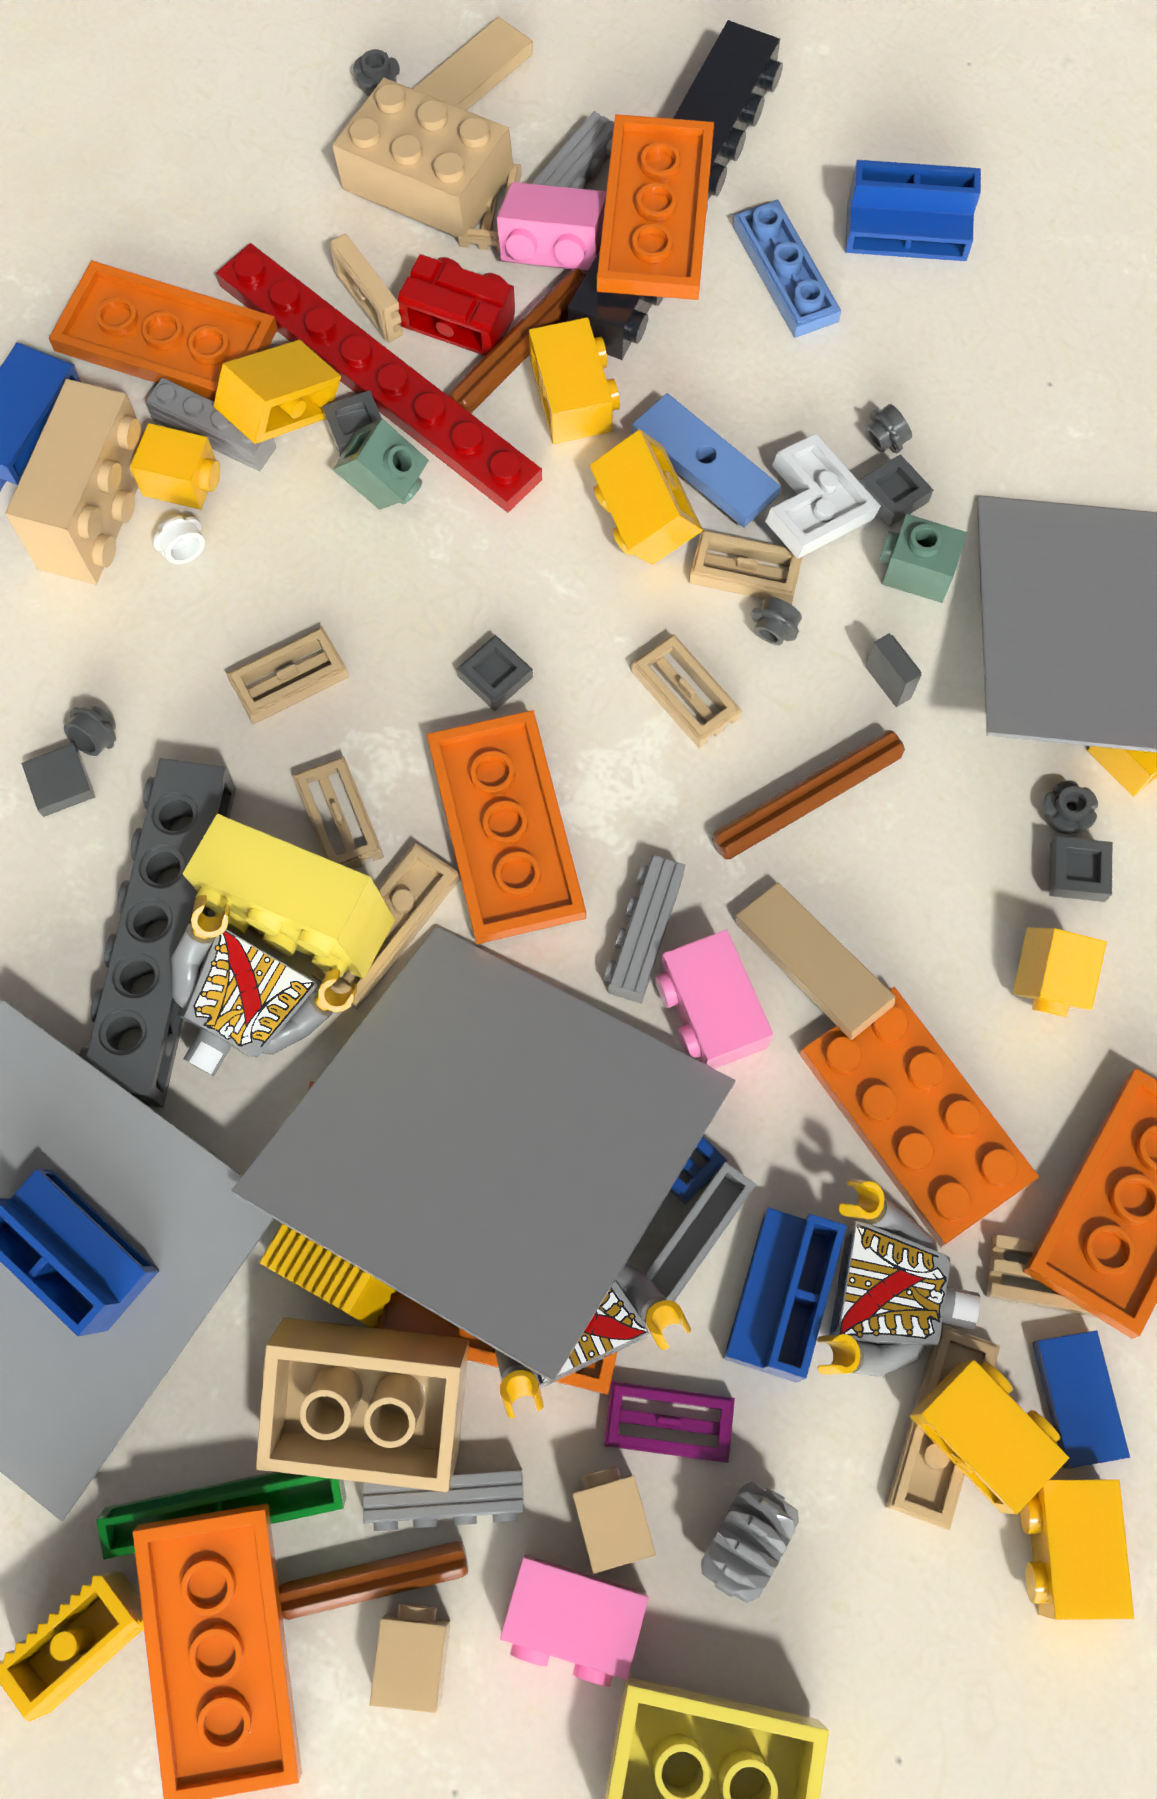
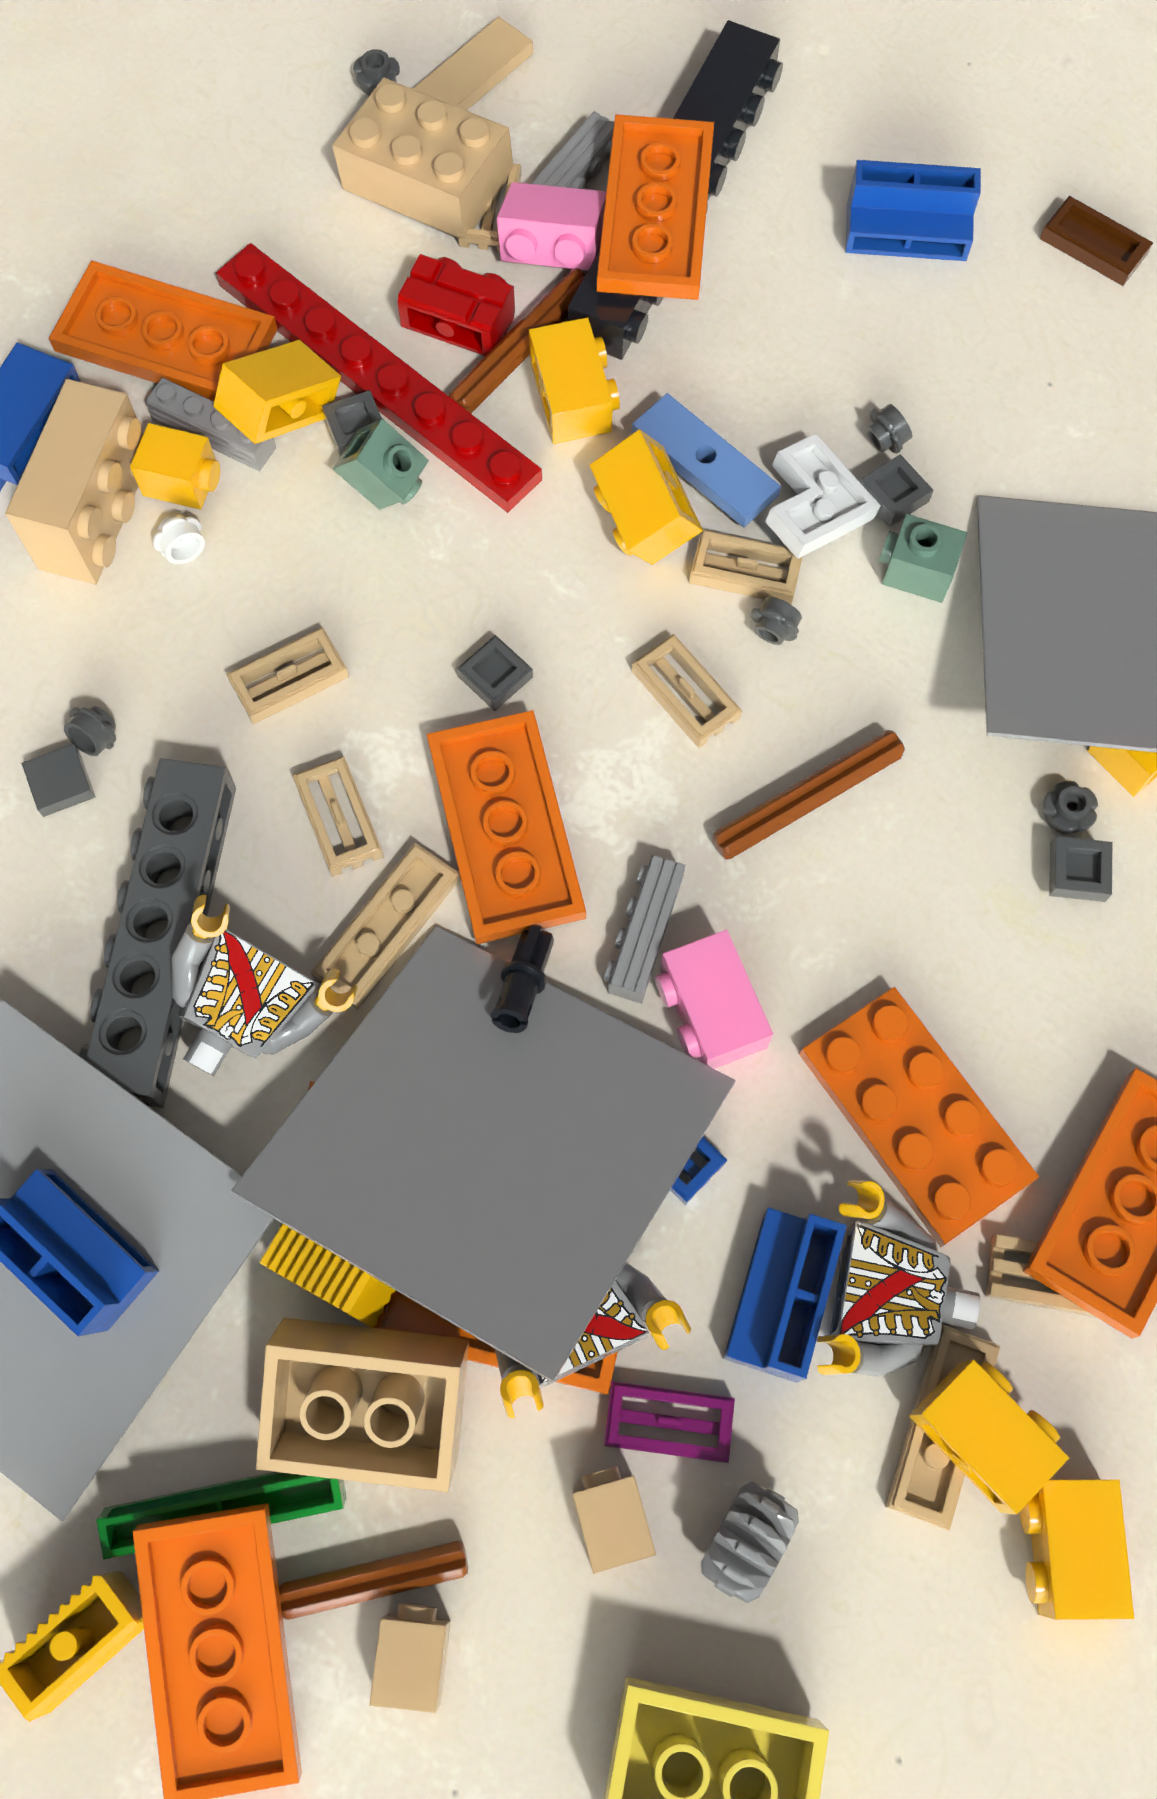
(290, 897): light yellow brick -> none
(366, 288): tan tile -> none
(468, 1497): light grey piece -> none
(522, 980): none -> black axle
(574, 1620): bright pink brick -> none
(699, 1231): light grey piece -> none
(786, 268): medium blue tile -> none
(815, 960): tan tile -> none
(893, 669): dark grey tile -> none
(1059, 970): yellow brick -> none
(1081, 1399): blue tile -> none
(1096, 240): none -> reddish brown tile

